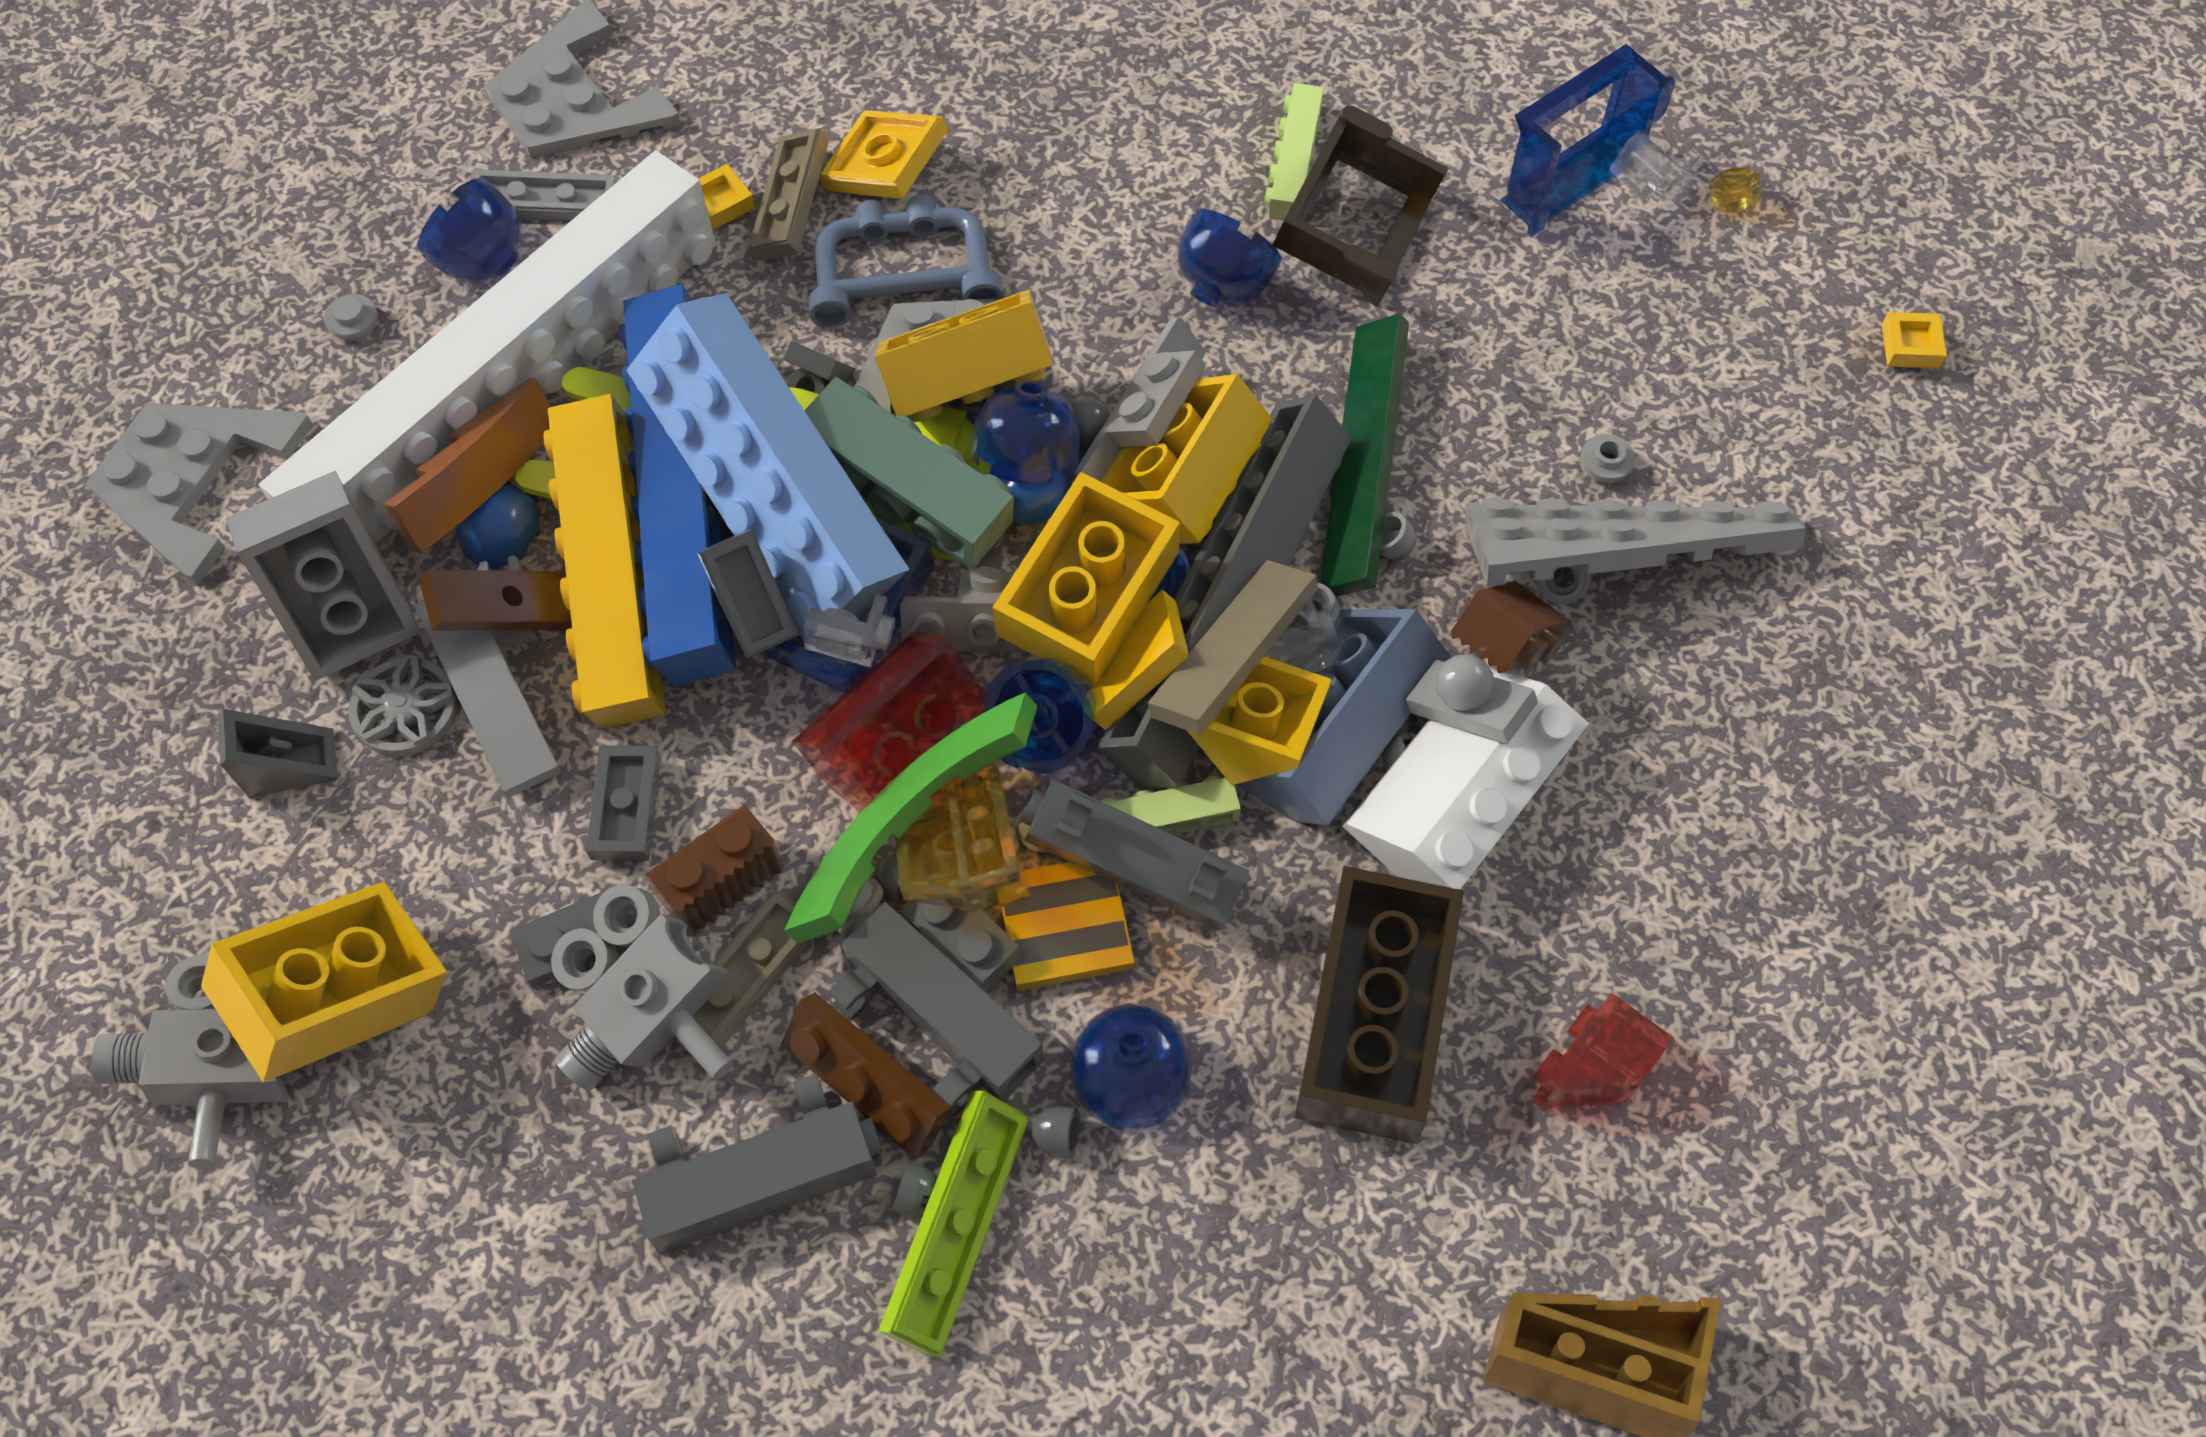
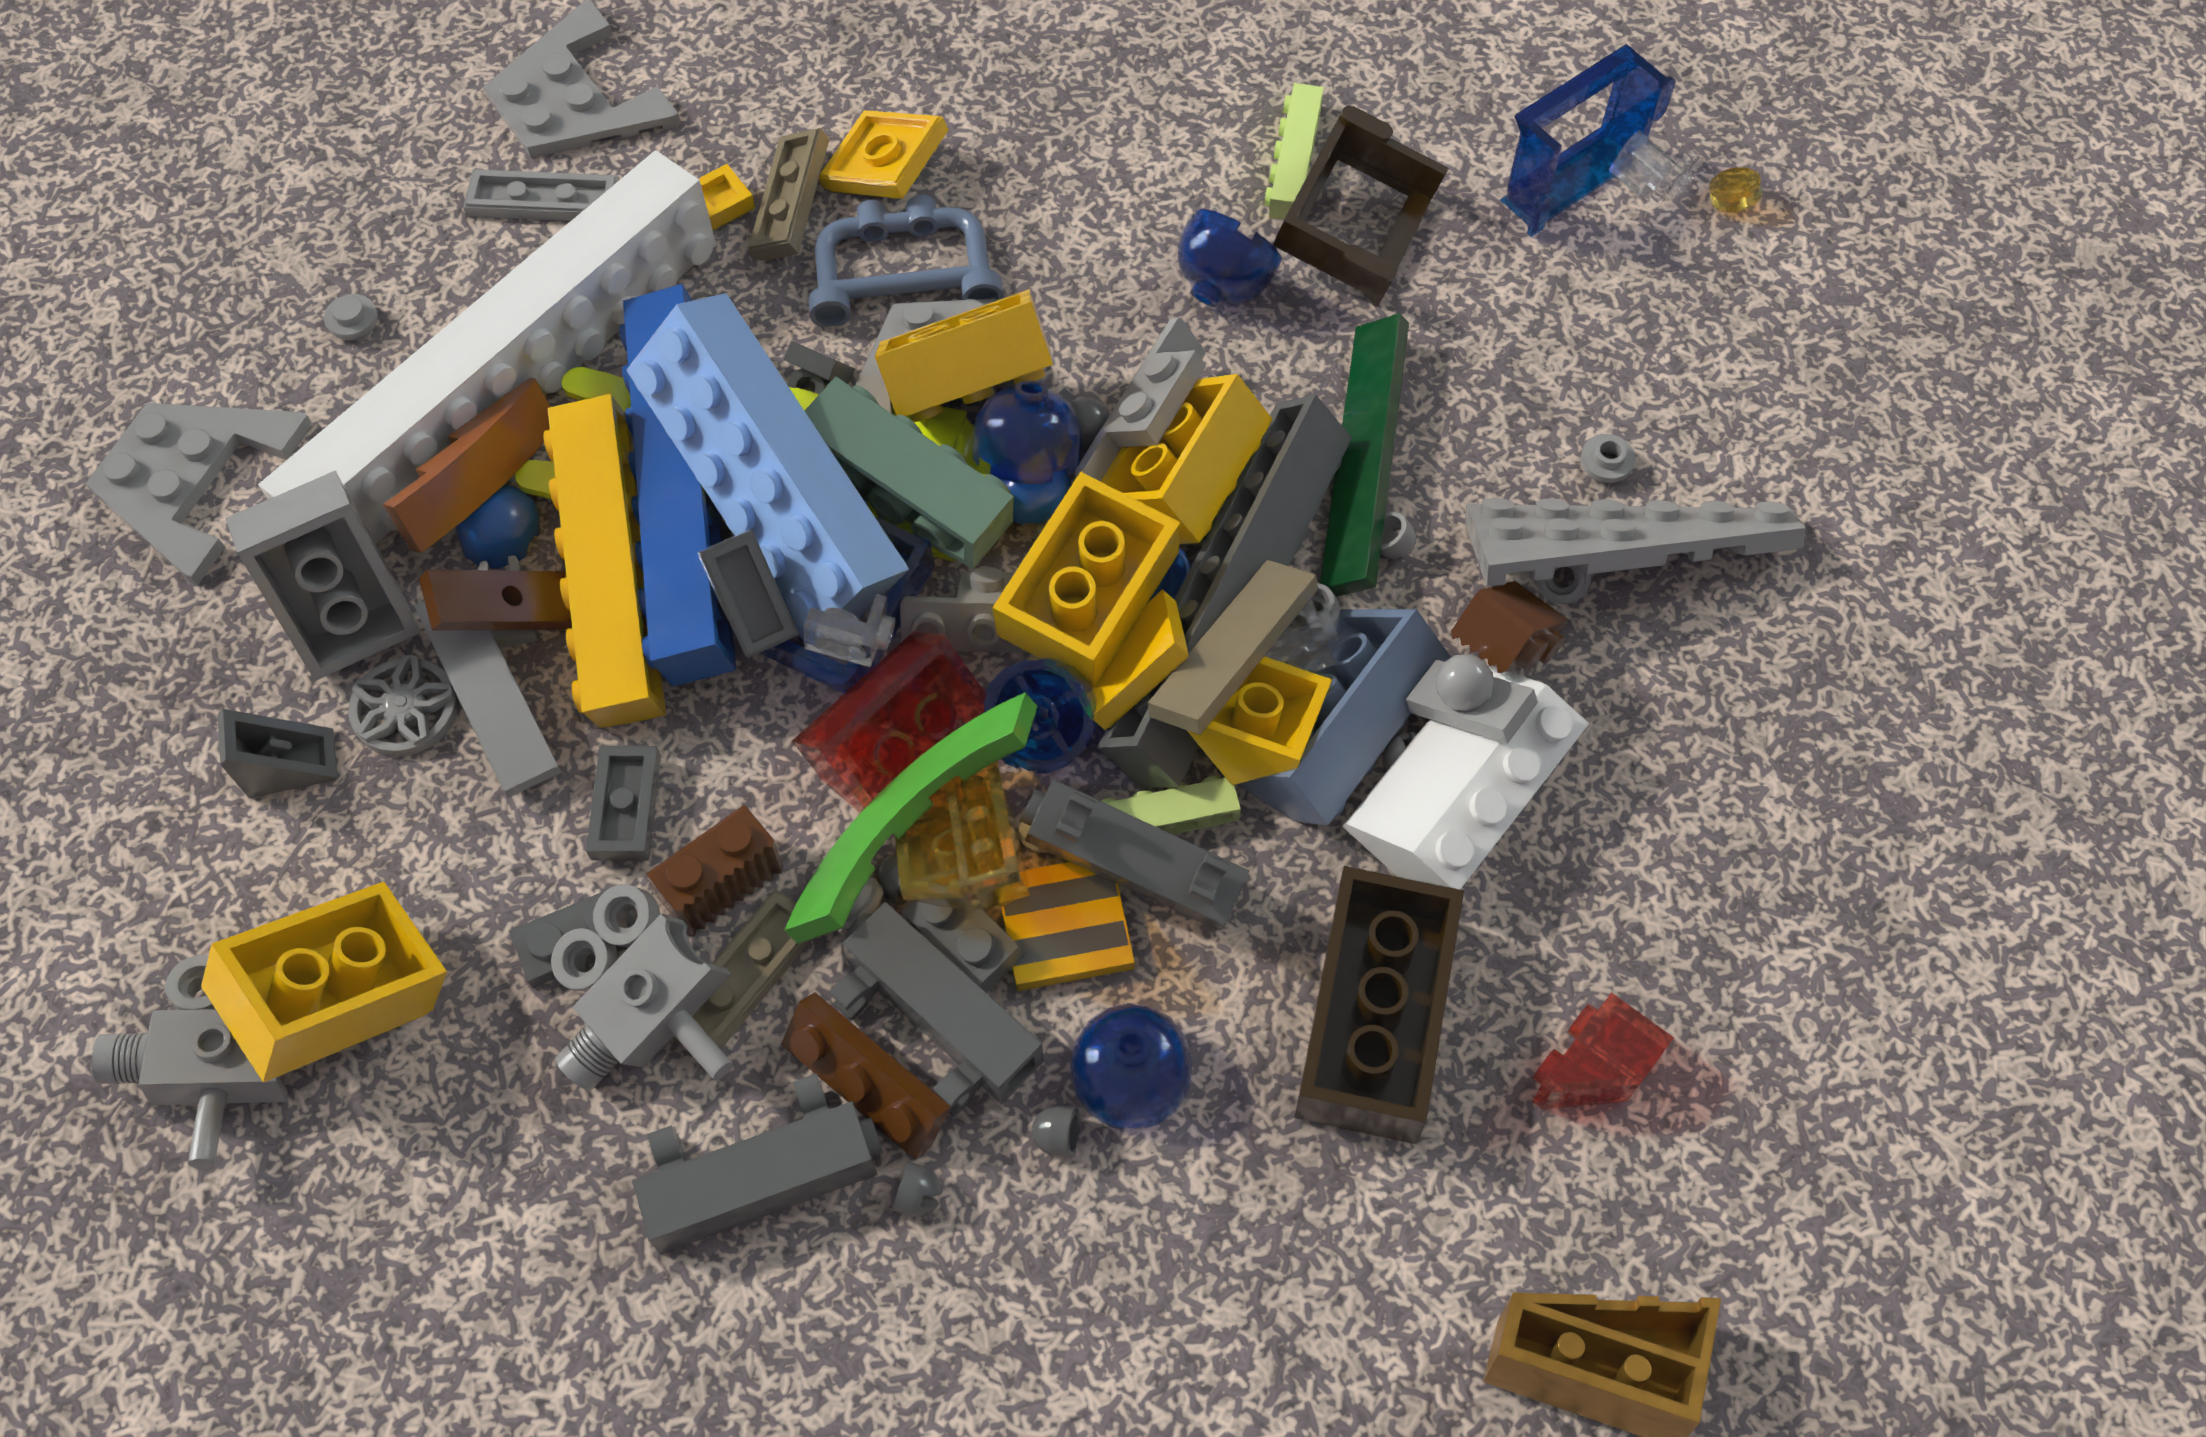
(473, 235): clear blue cylinder -> none
(954, 1225): lime tile -> none
(1914, 340): yellow plate -> none

